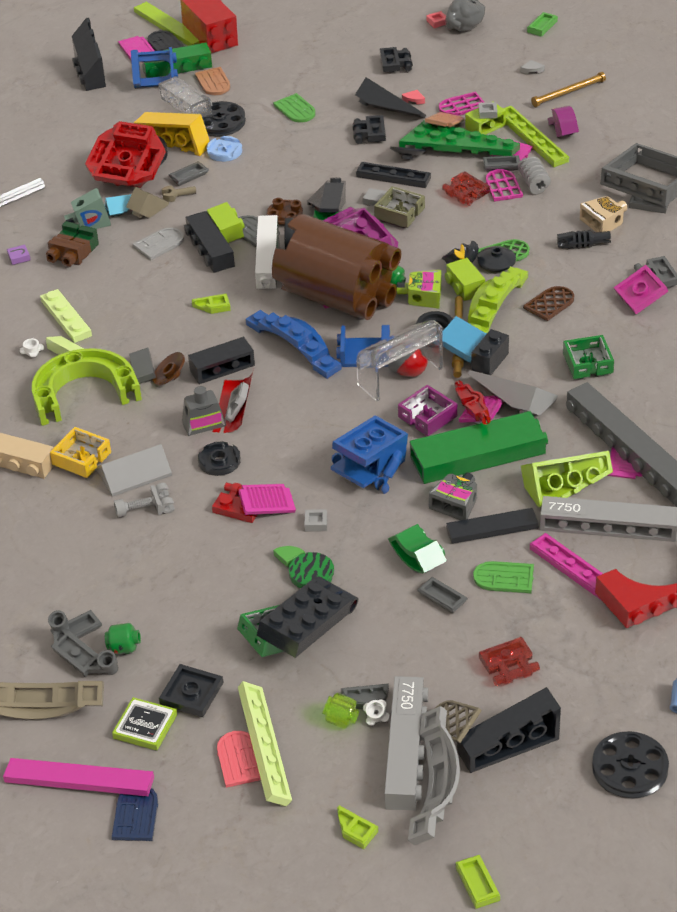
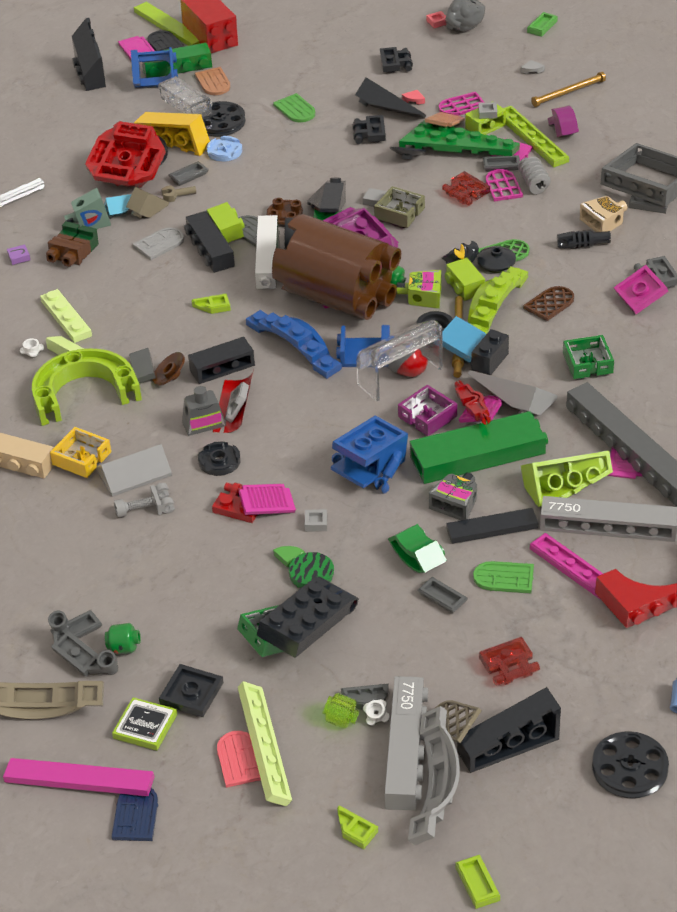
(393, 174): black tile -> none

